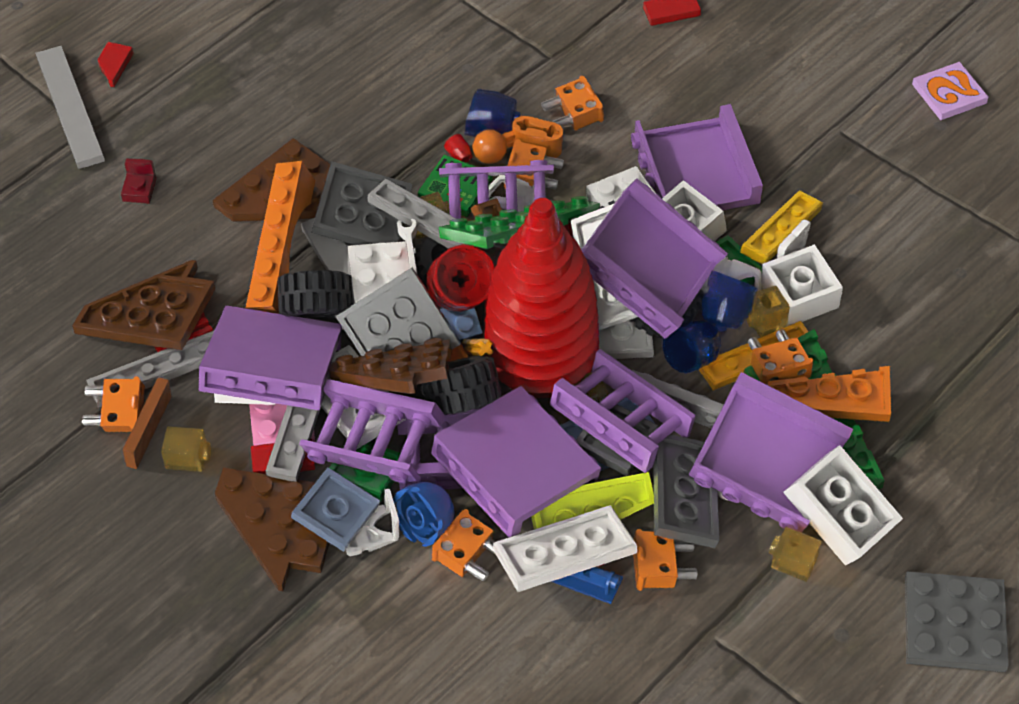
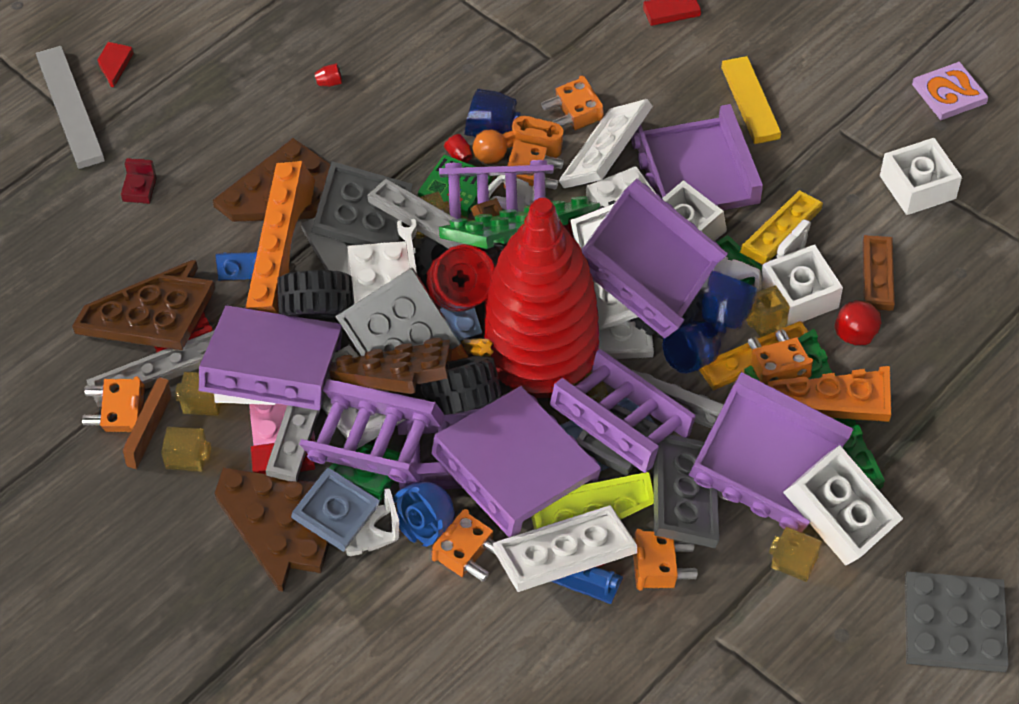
(192, 399): none -> clear yellow brick
(235, 265): none -> blue hinge
(328, 76): none -> red hose
(605, 144): none -> white tile
(751, 100): none -> yellow tile
(858, 322): none -> red hair
(878, 272): none -> dark orange tile
(920, 176): none -> white brick

